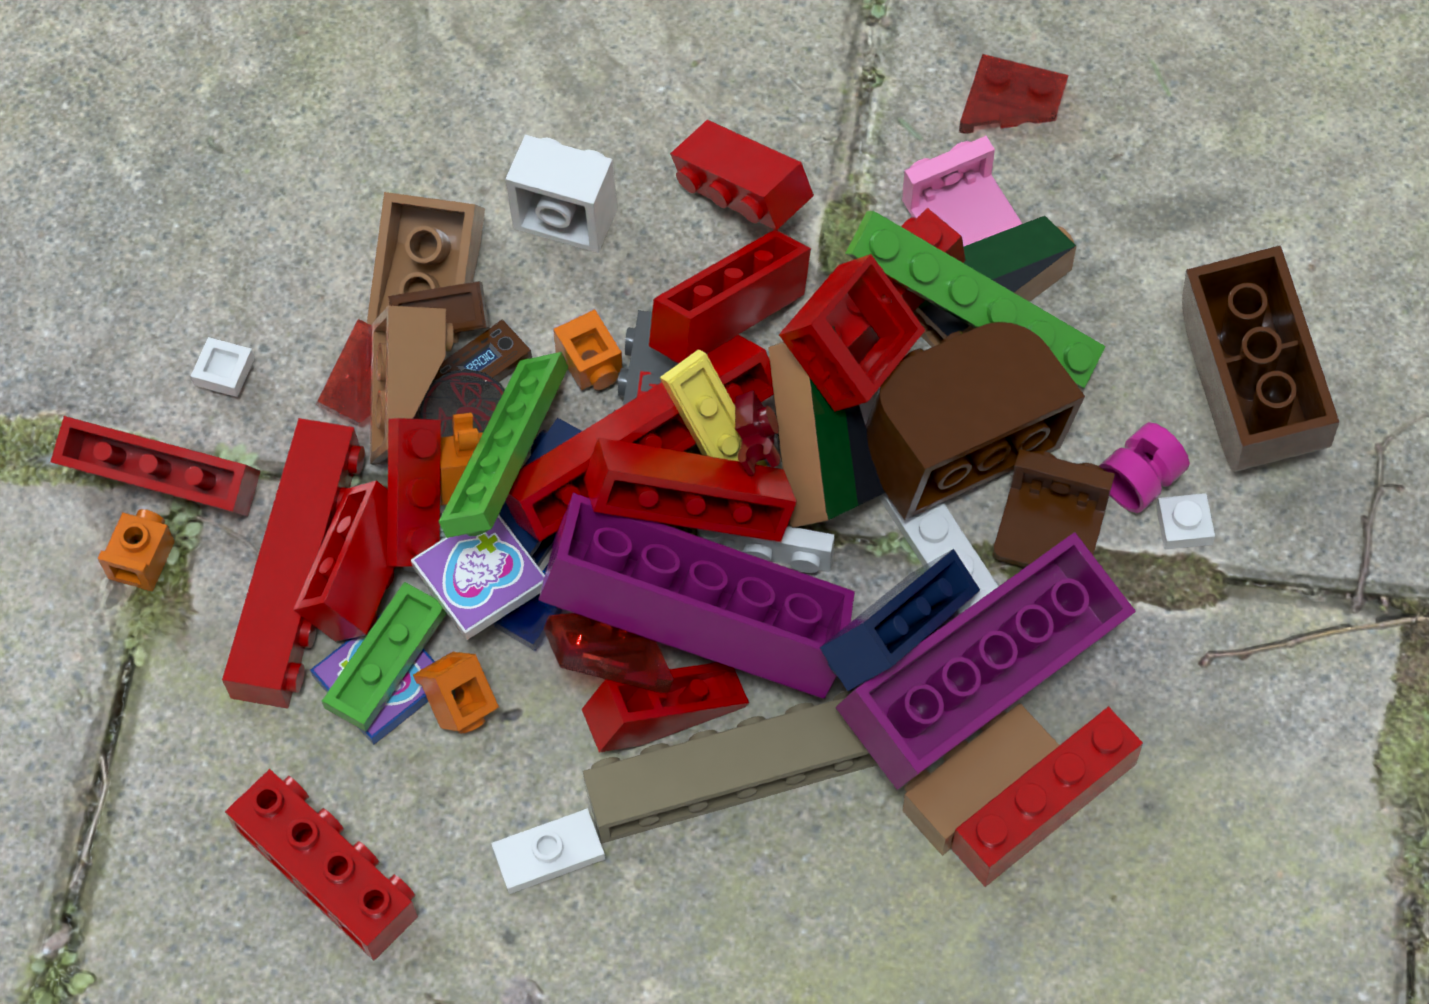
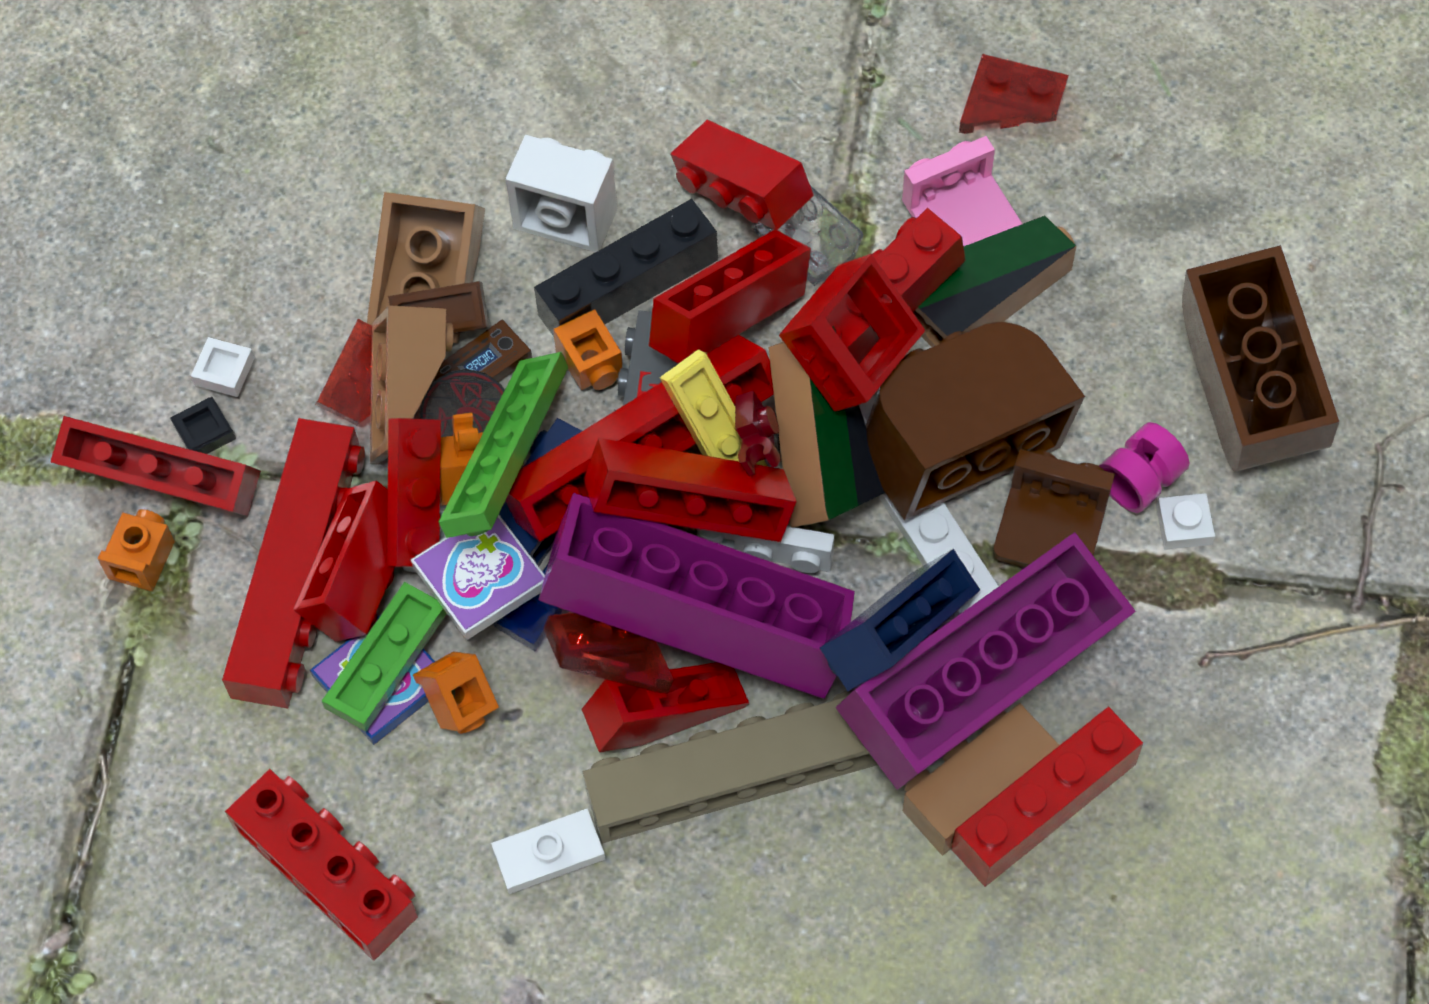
(203, 427): none -> black tile
(630, 268): none -> black brick
(825, 231): none -> clear bracket
(967, 292): bright green plate -> none

